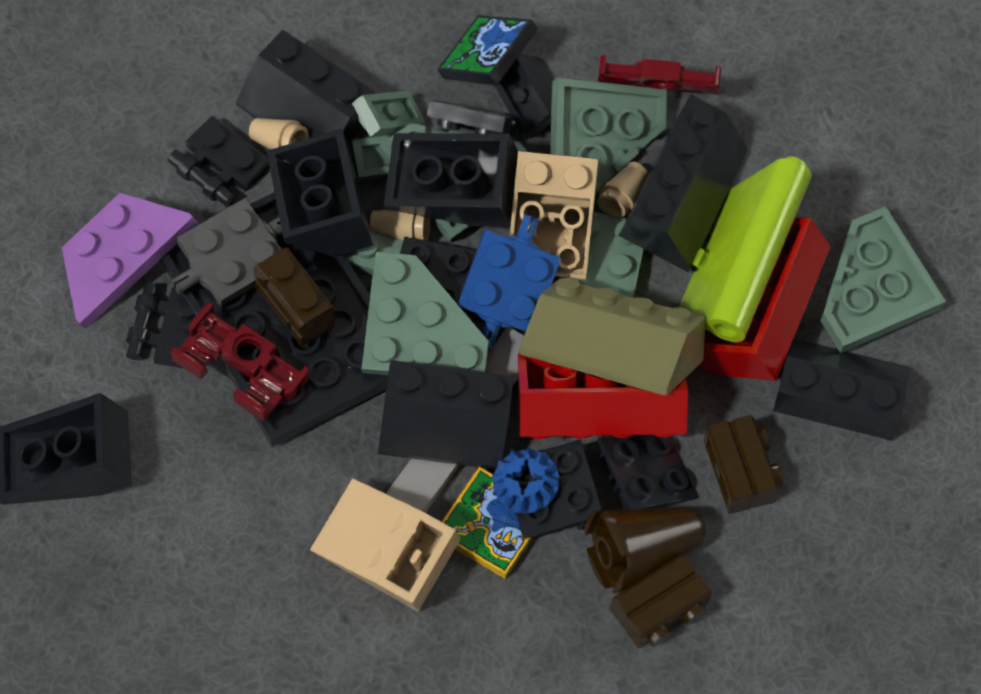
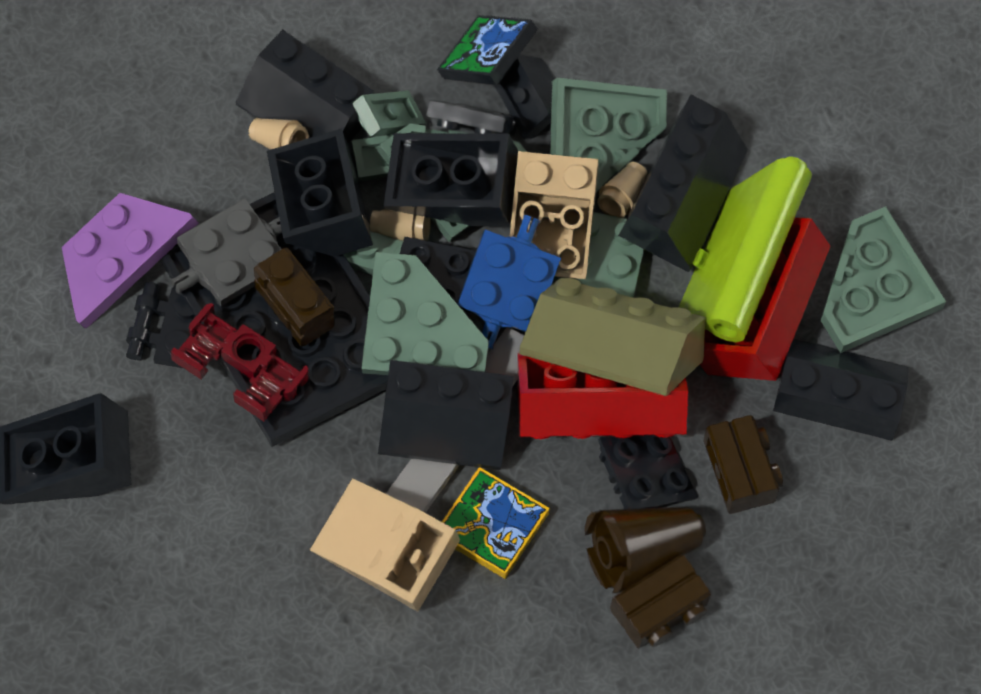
(225, 152): black plate -> none
(538, 493): blue gear -> none
(574, 498): black hinge -> none
(659, 75): dark red piece -> none

